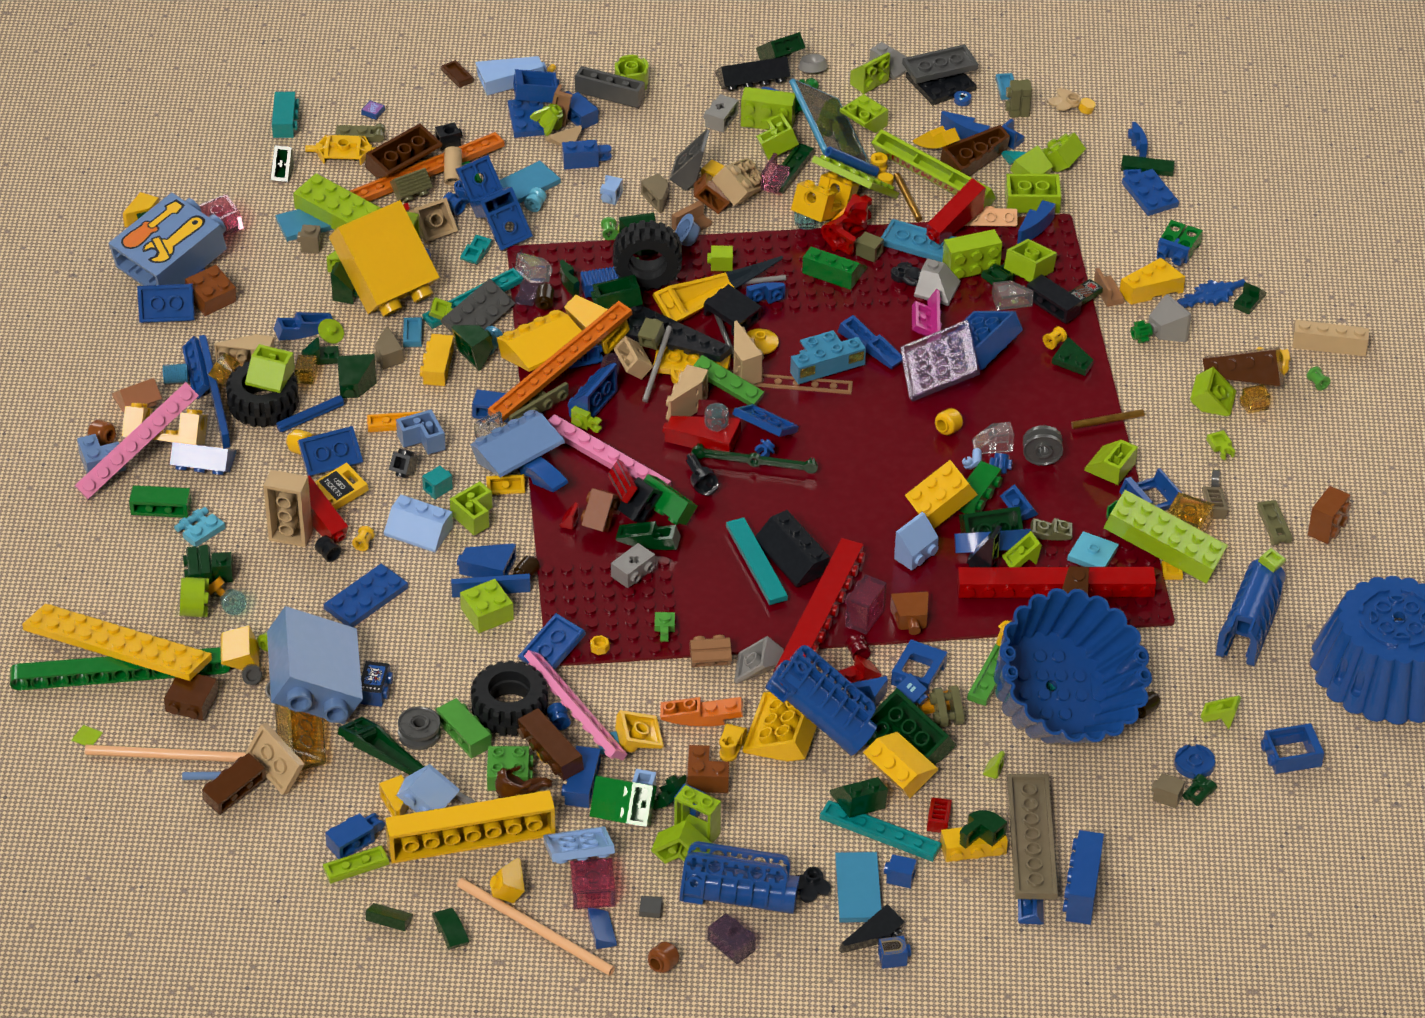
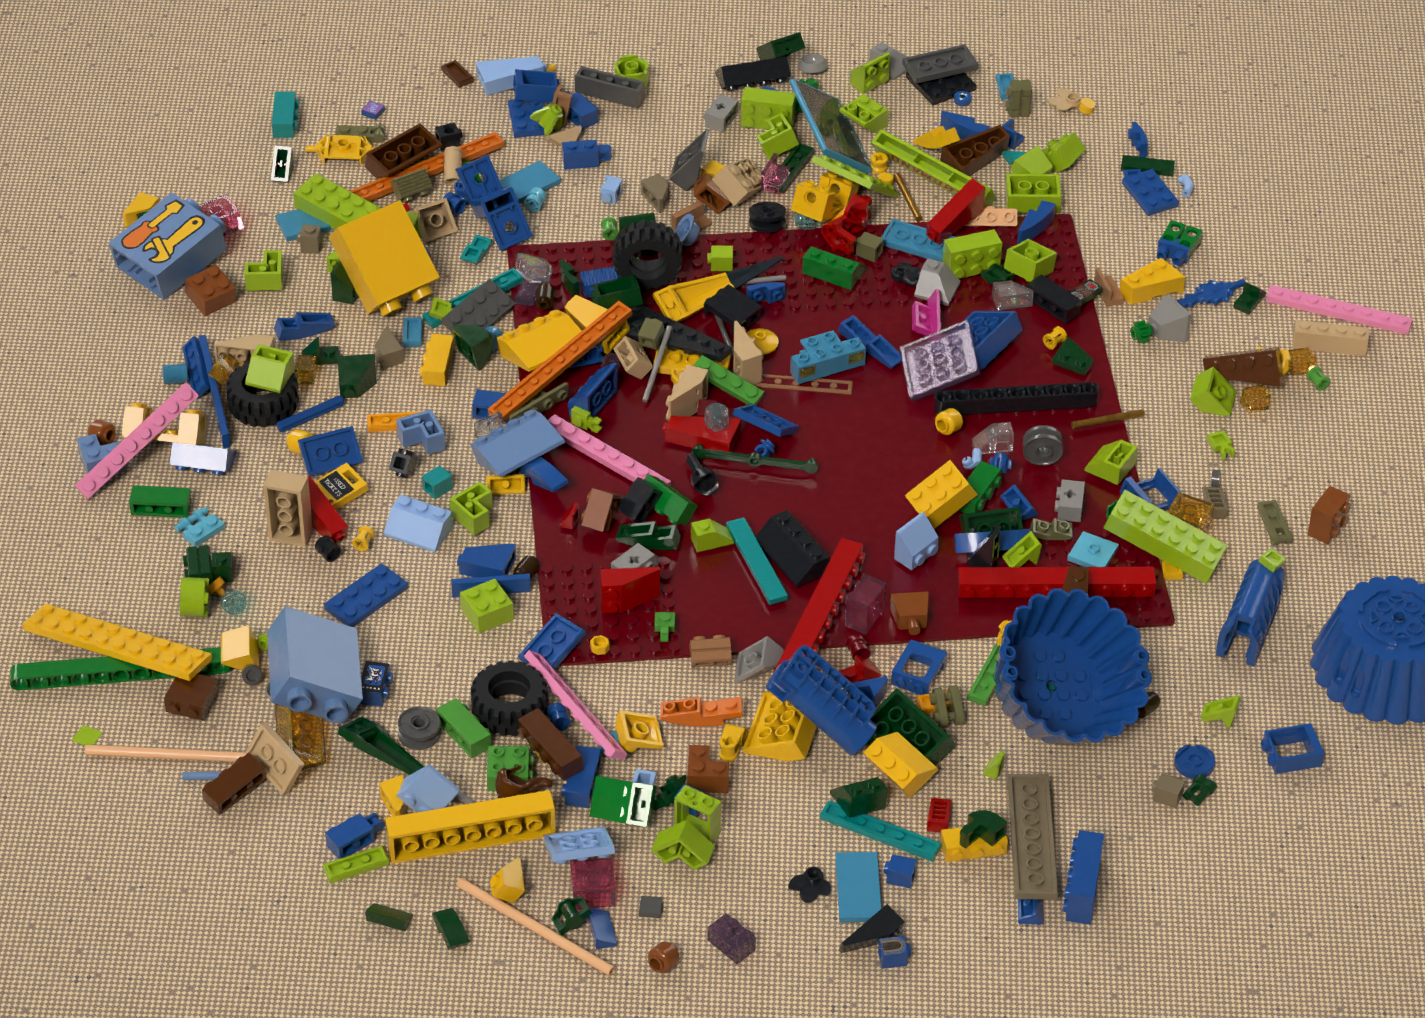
(143, 392): nougat slope -> none
(166, 303): blue tile -> none
(265, 274): none -> lime brick
(331, 331): lime piece -> none
(573, 918): none -> dark green piece
(622, 481): red tile -> none
(628, 588): none -> red slope
(709, 535): none -> lime slope
(737, 879): blue piece -> none
(767, 217): none -> black wheel
(851, 161): blue piece -> none
(914, 690): blue brick -> none
(1018, 398): none -> black beam
(1071, 500): none -> light grey brick
(1187, 182): none -> light blue arm
(1301, 361): none -> clear yellow brick
(1339, 309): none -> bright pink plate

